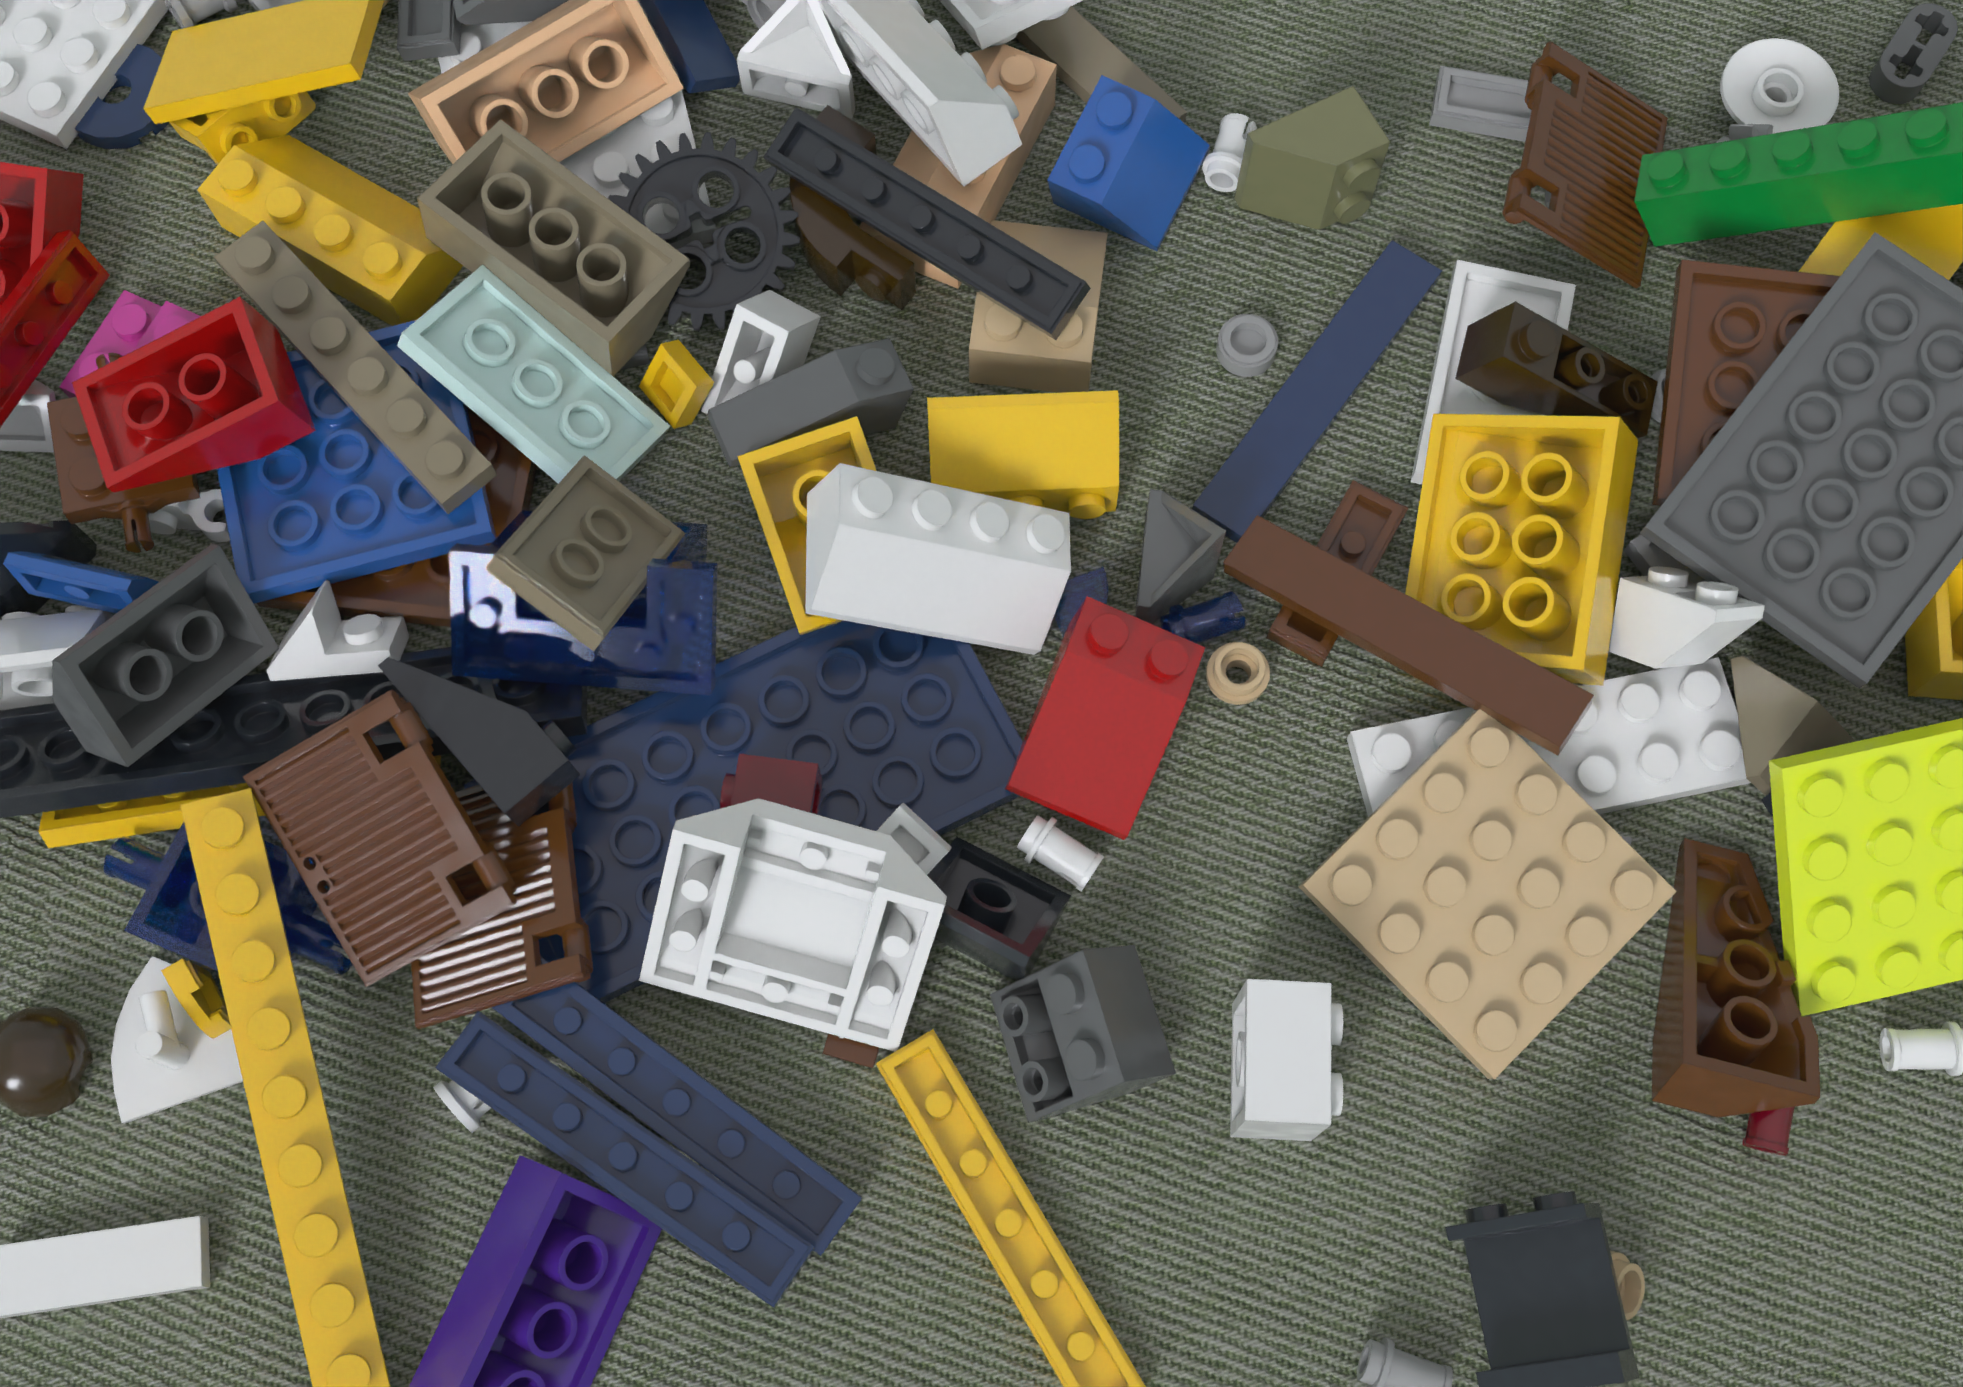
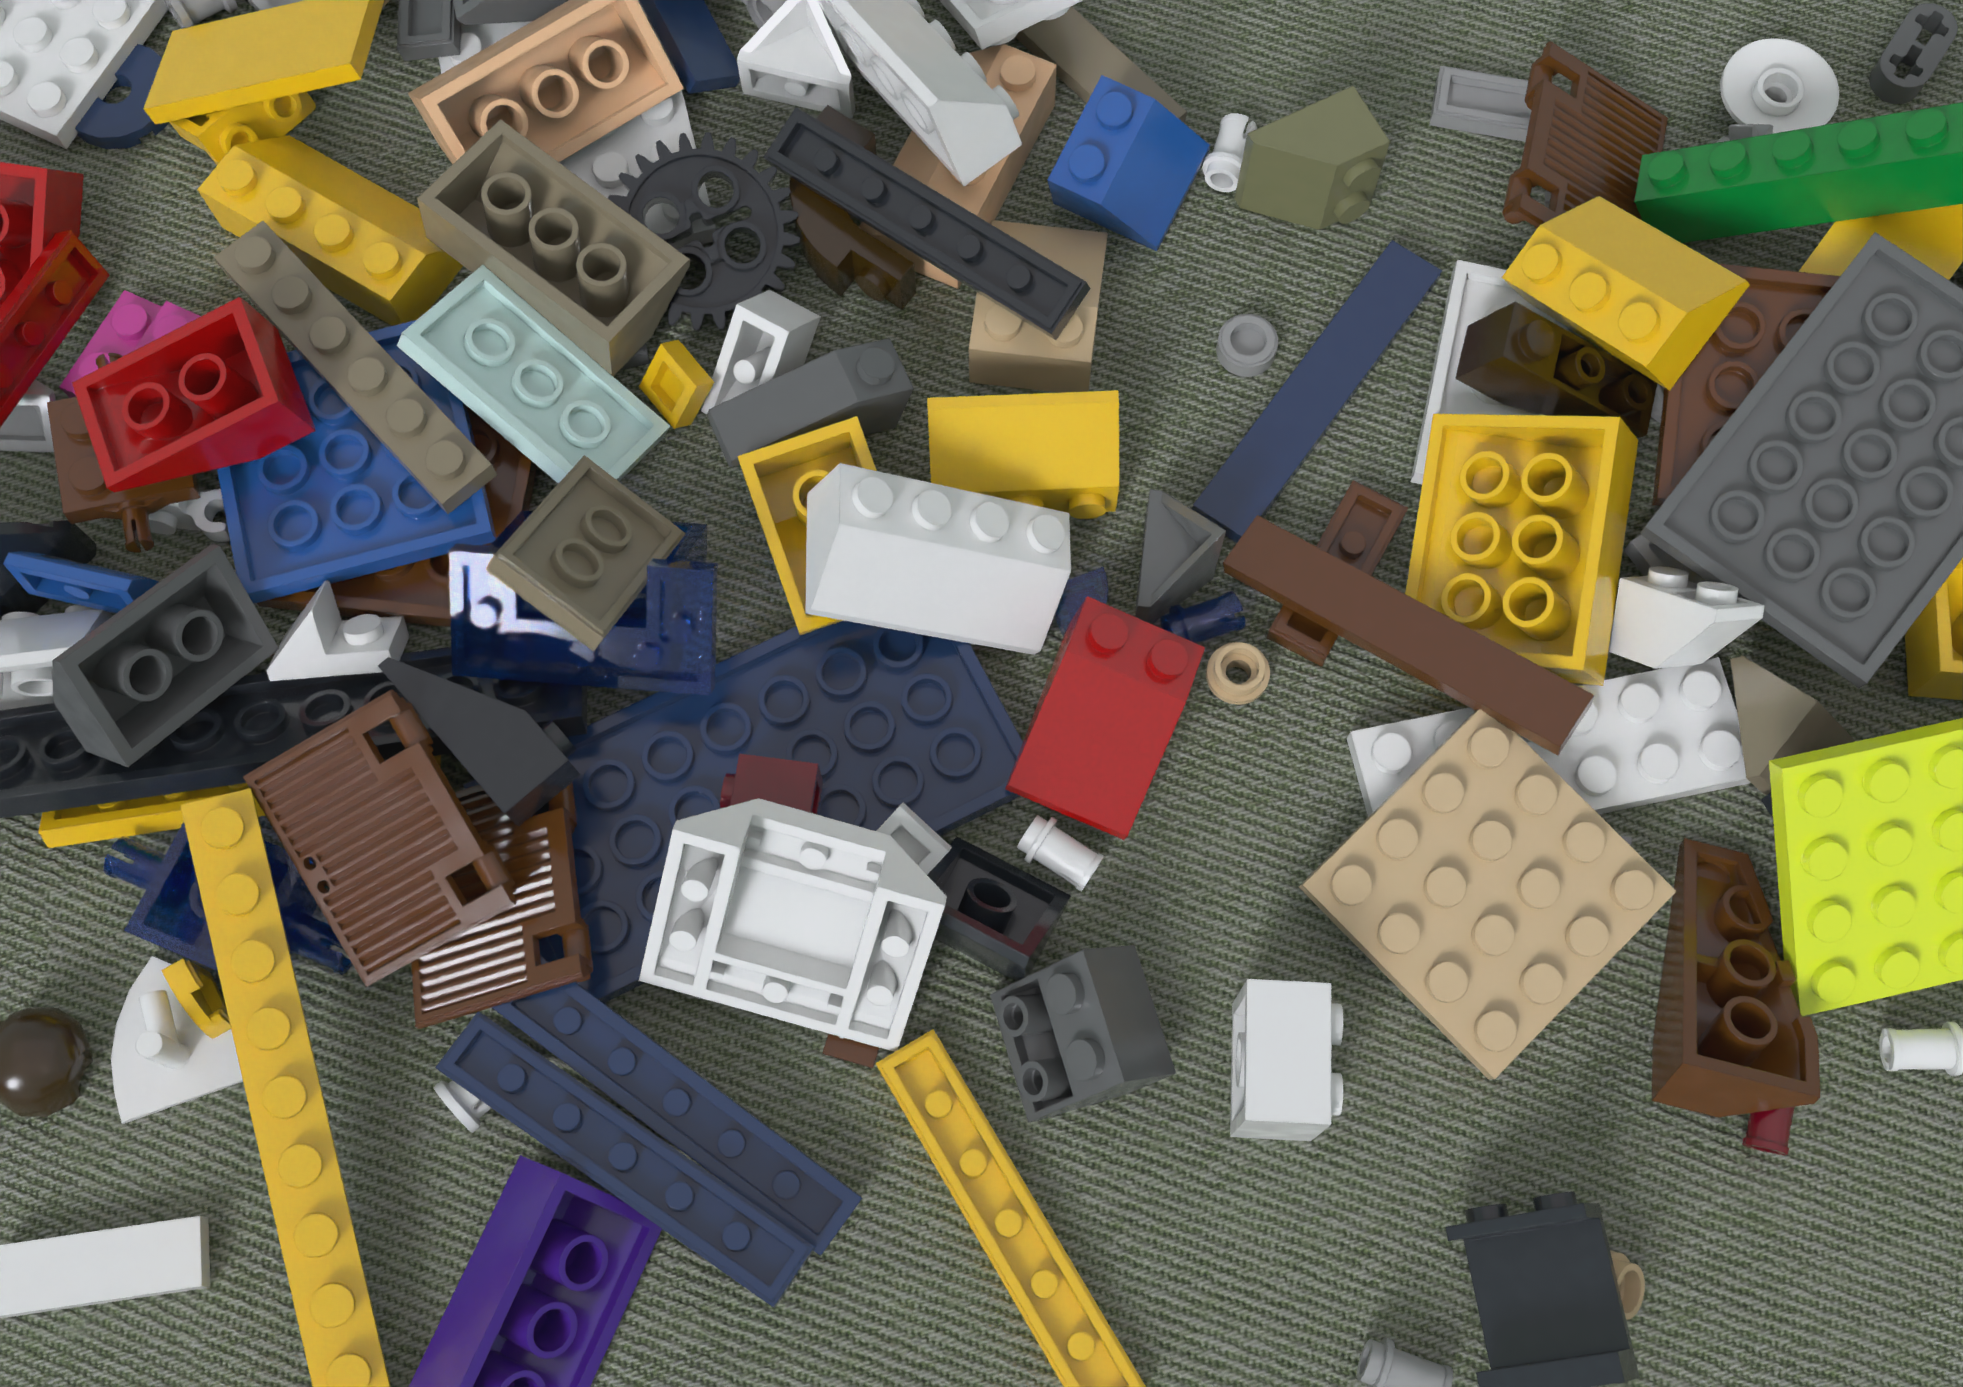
(1625, 287): none -> yellow slope

